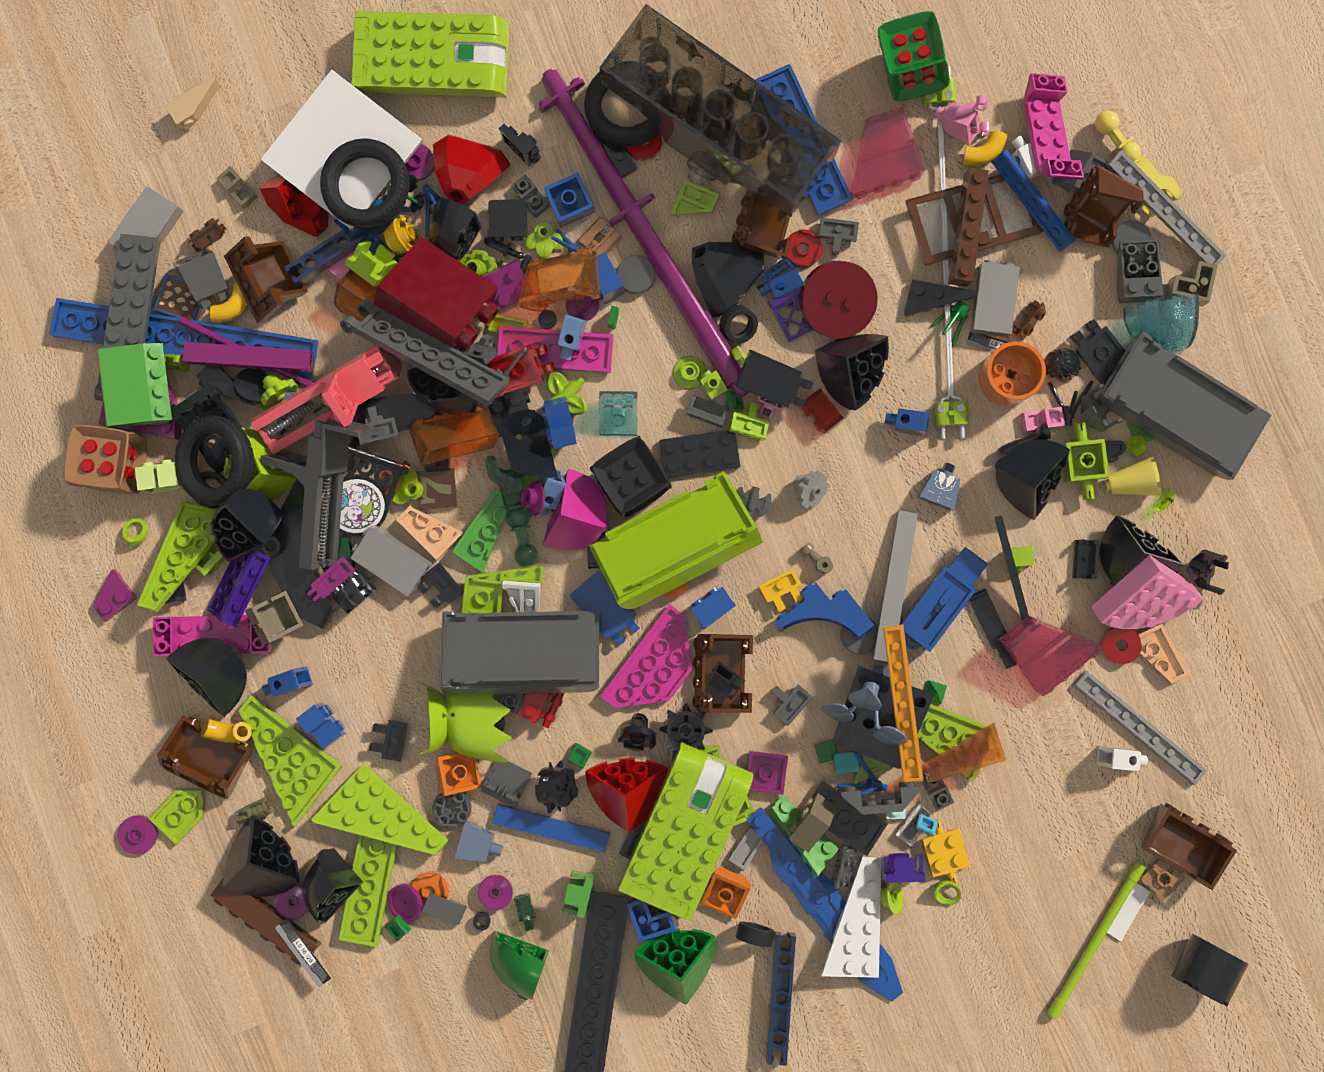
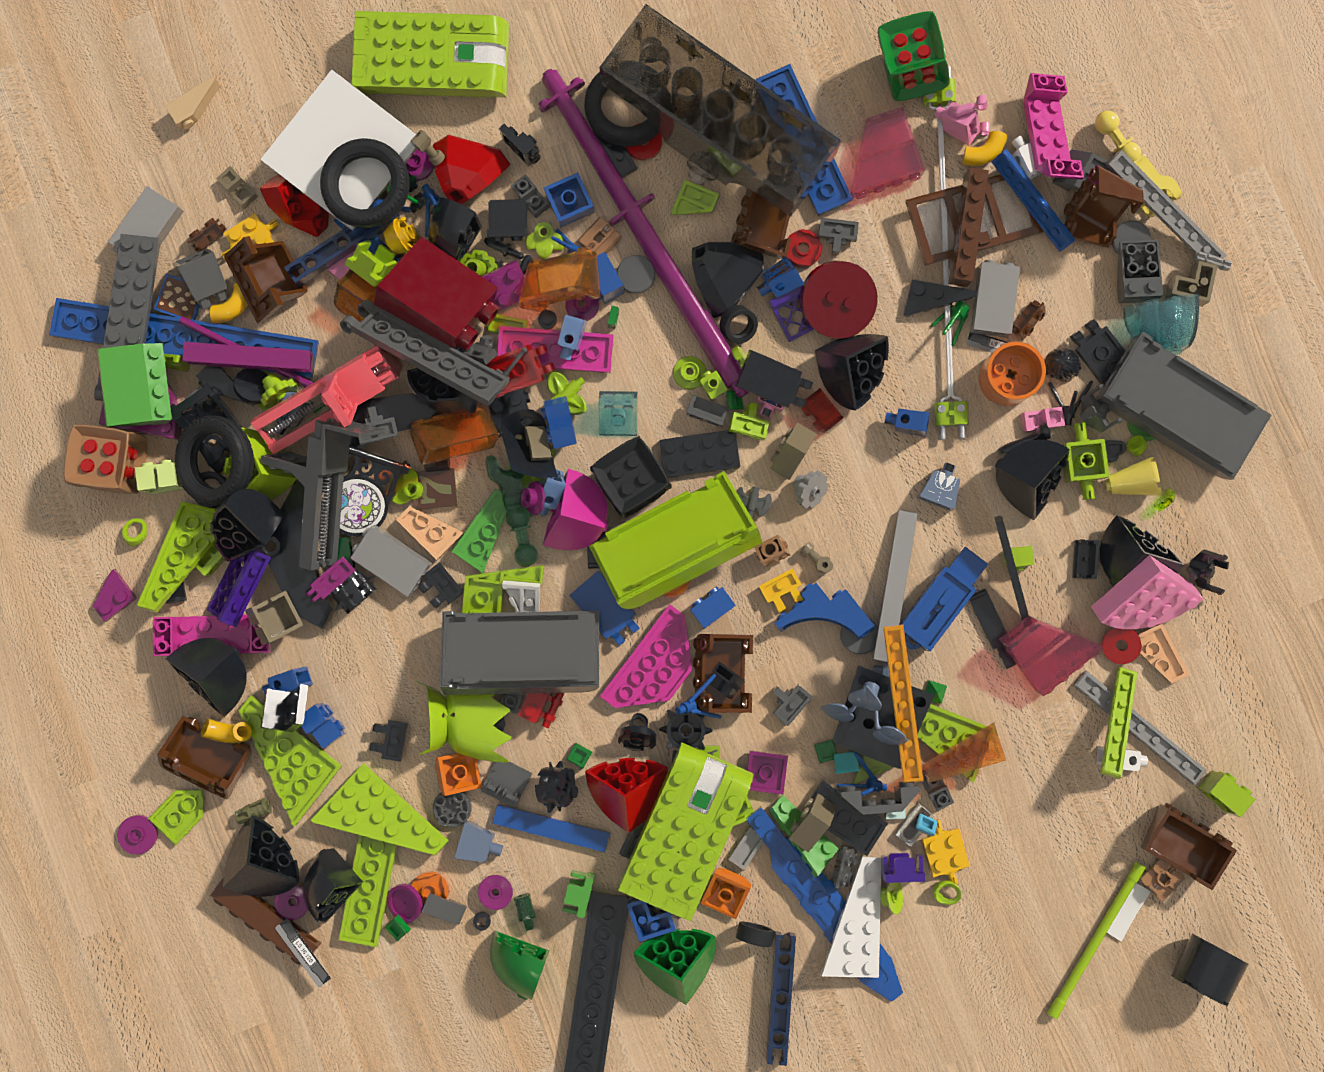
(252, 227): none -> yellow plate
(284, 709): none -> plate
(422, 143): none -> dark tan leg
(538, 443): none -> dark tan slope
(690, 704): none -> blue plant
(777, 546): none -> medium nougat head
(793, 449): none -> dark tan brick
(1119, 723): none -> lime tile
(1222, 264): none -> light grey axle
(1226, 793): none -> lime brick

